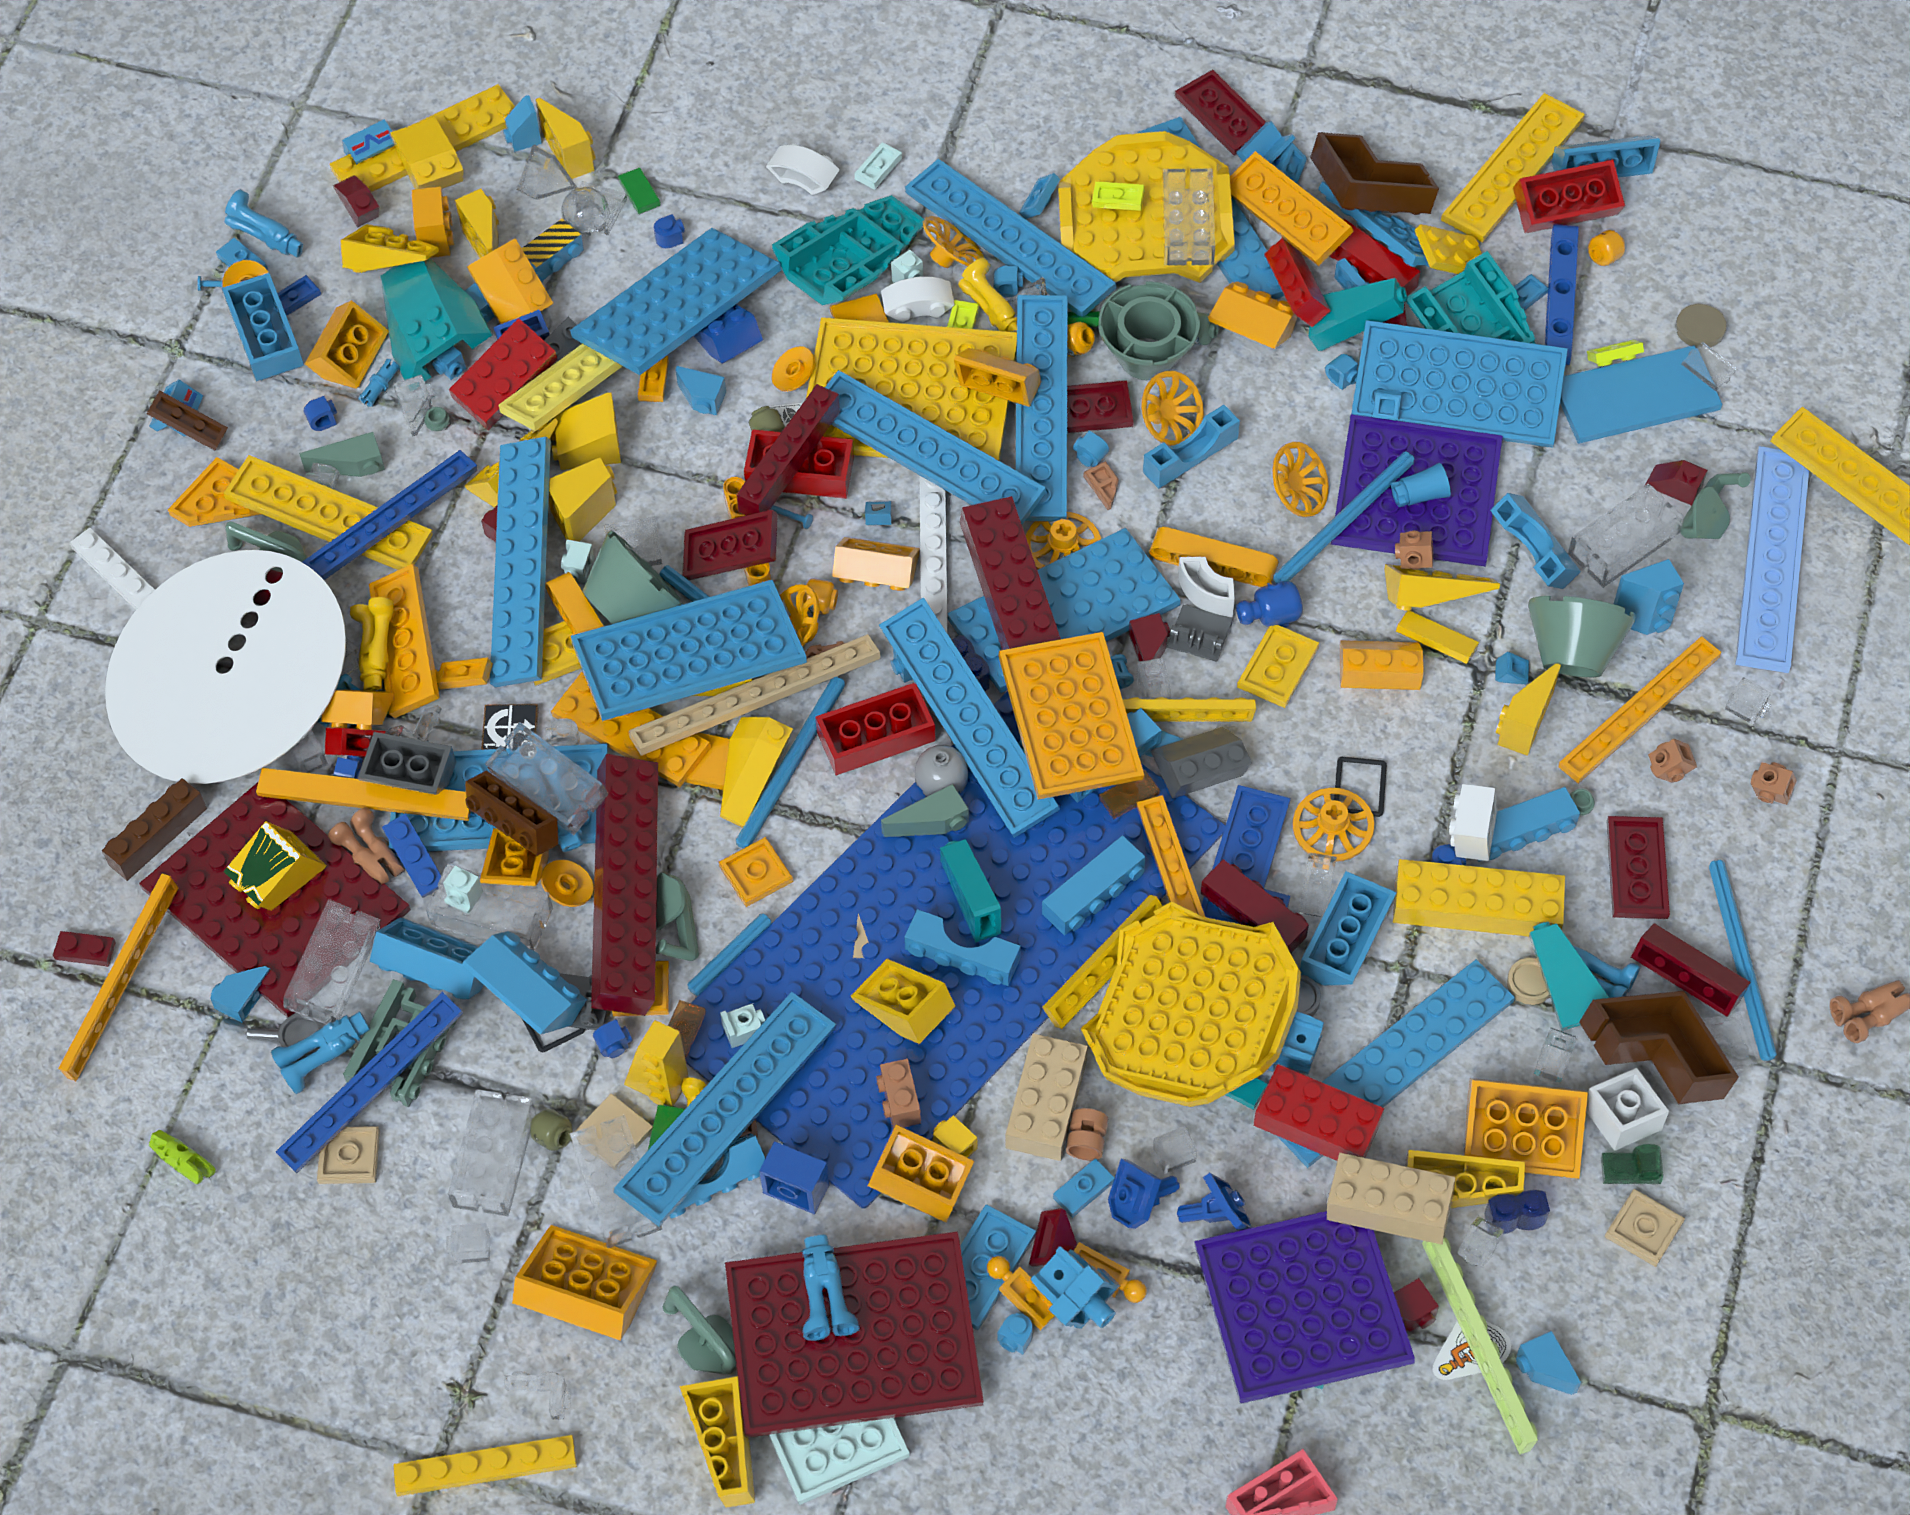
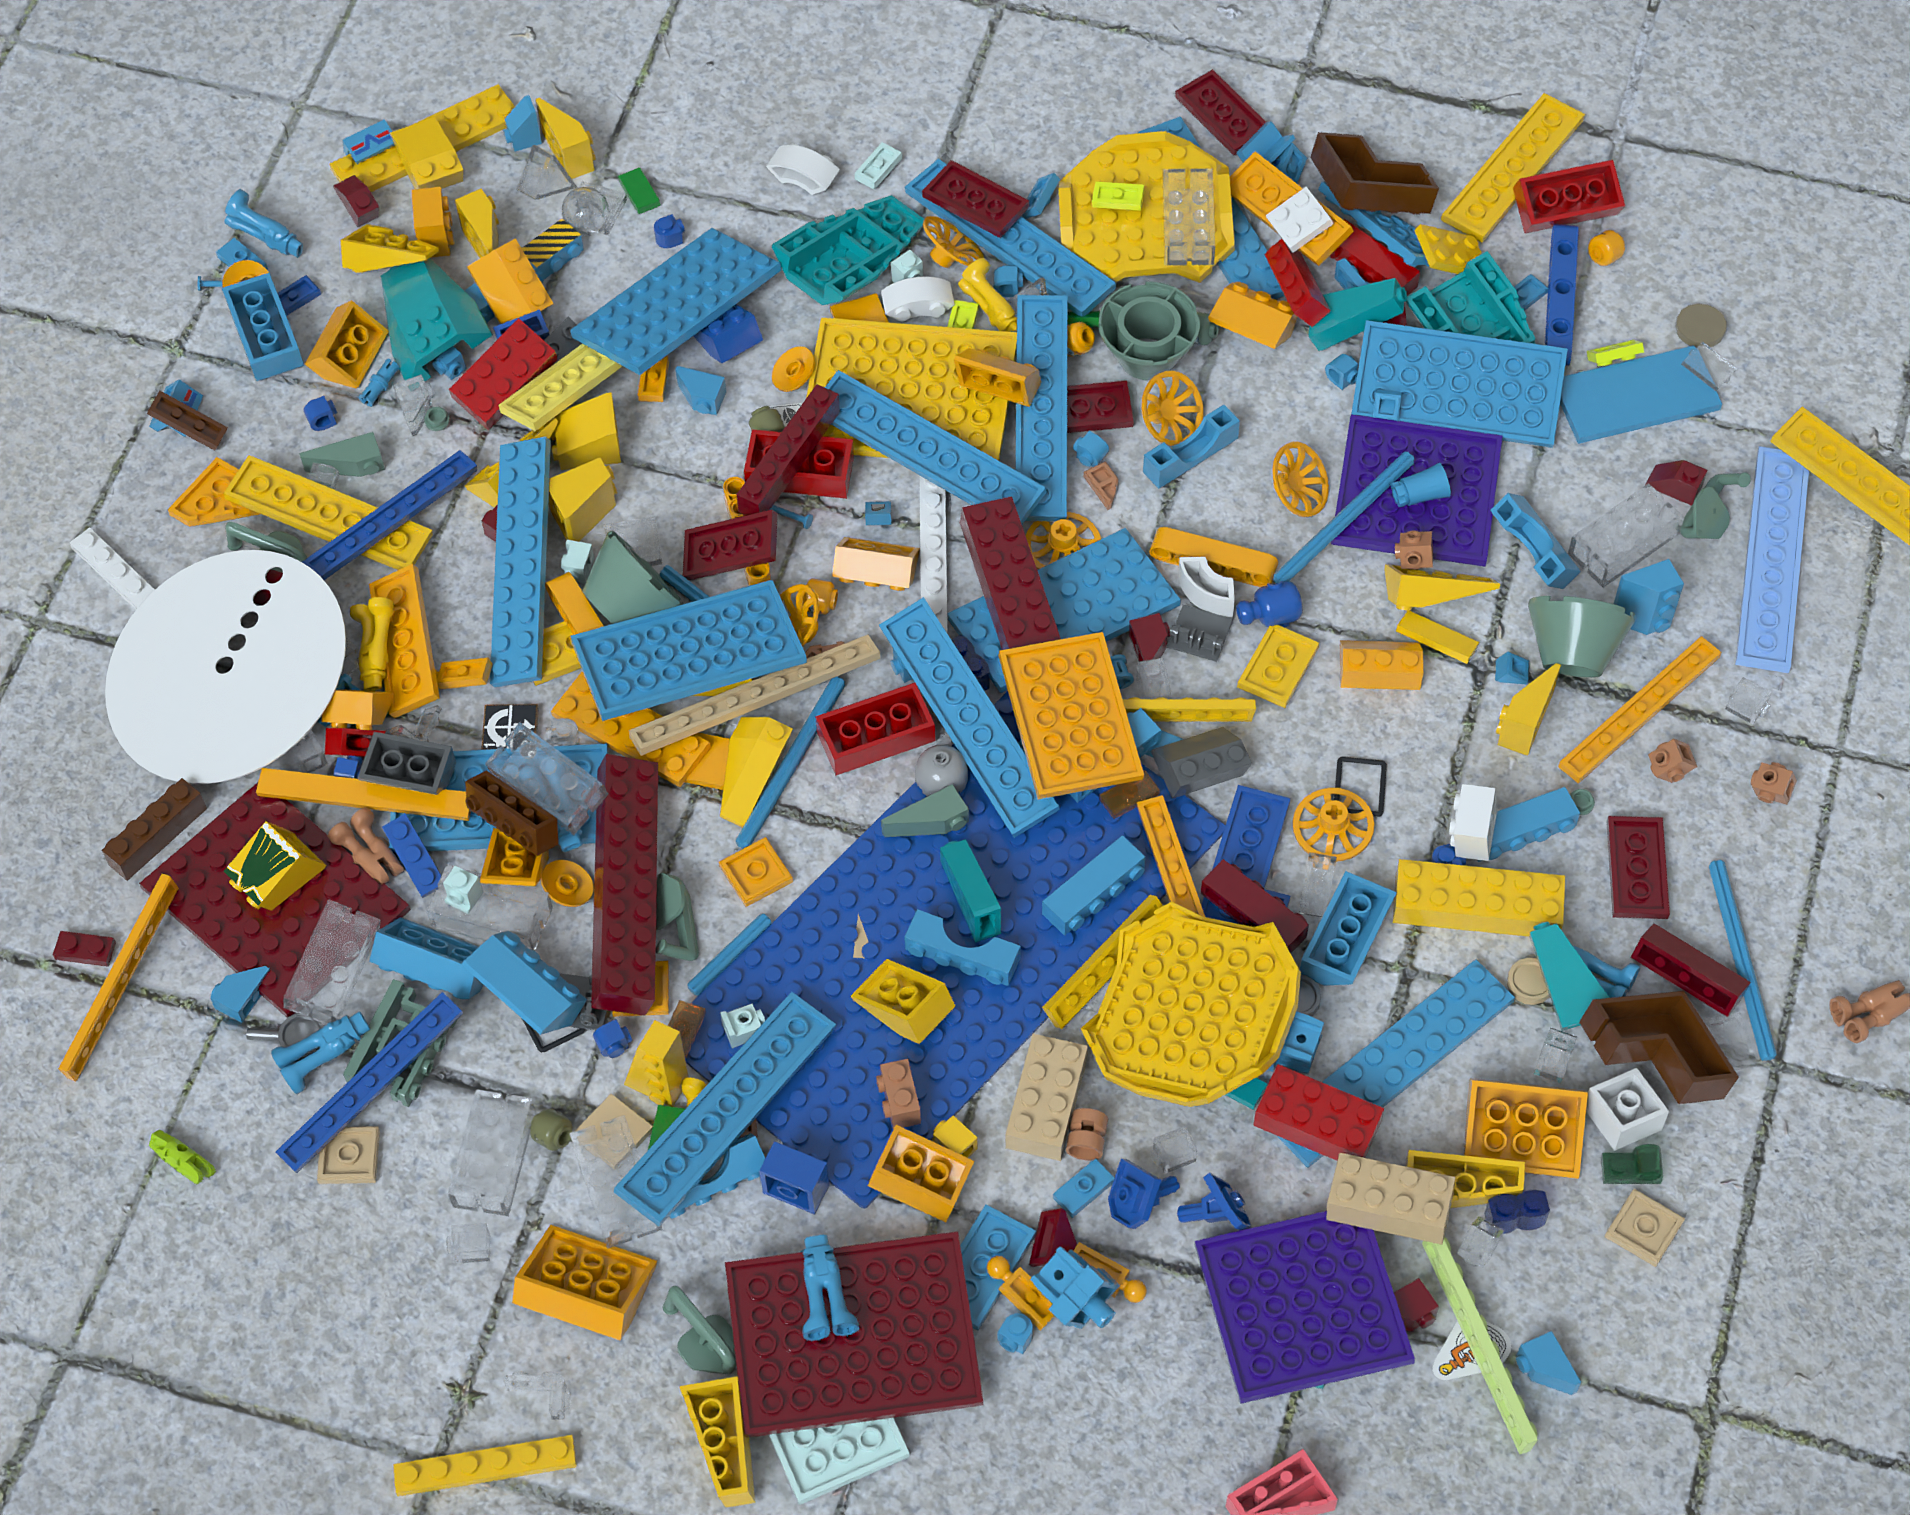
(975, 198): none -> dark red plate
(1299, 219): none -> white plate
(1630, 155): dark azure slope -> none

